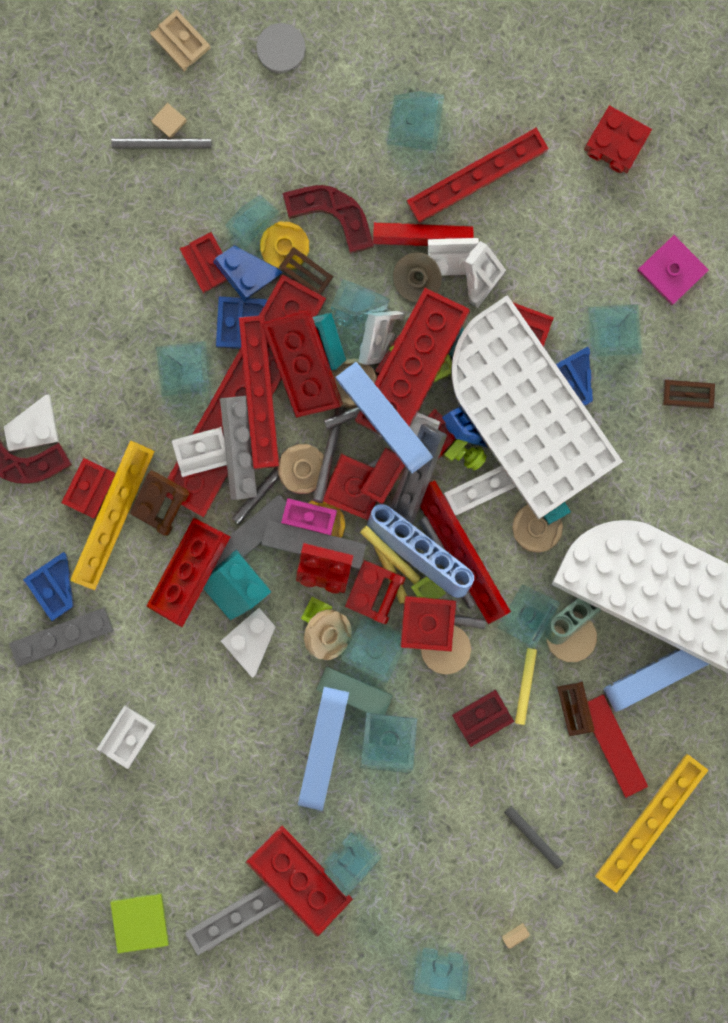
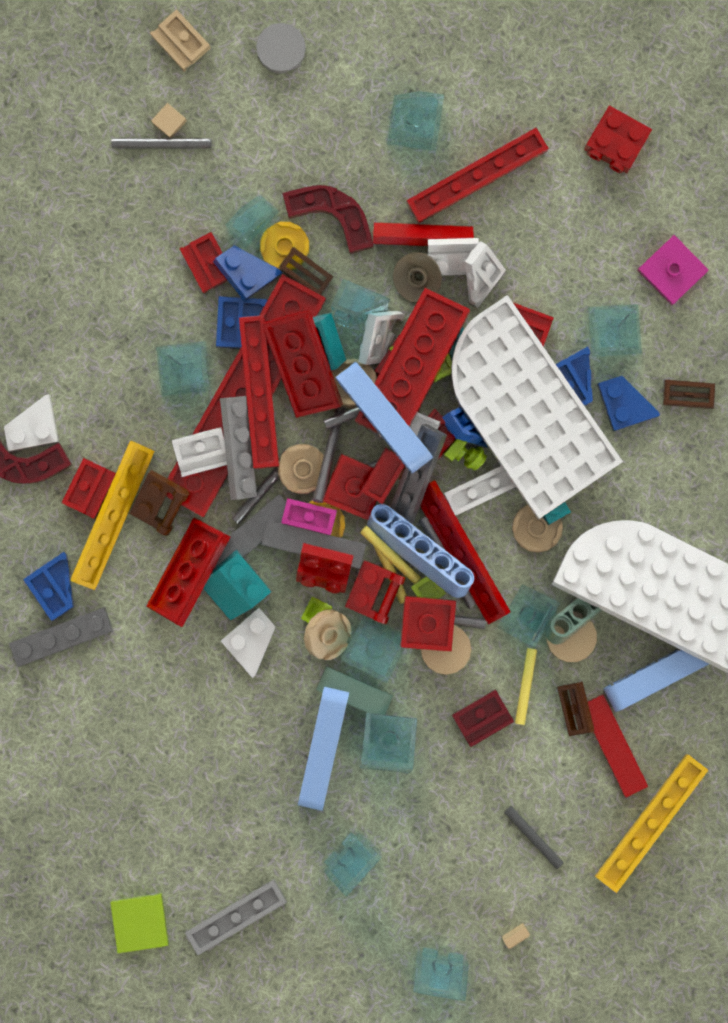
(126, 737): white plate -> none
(298, 881): red tile -> none
(624, 404): none -> blue wing

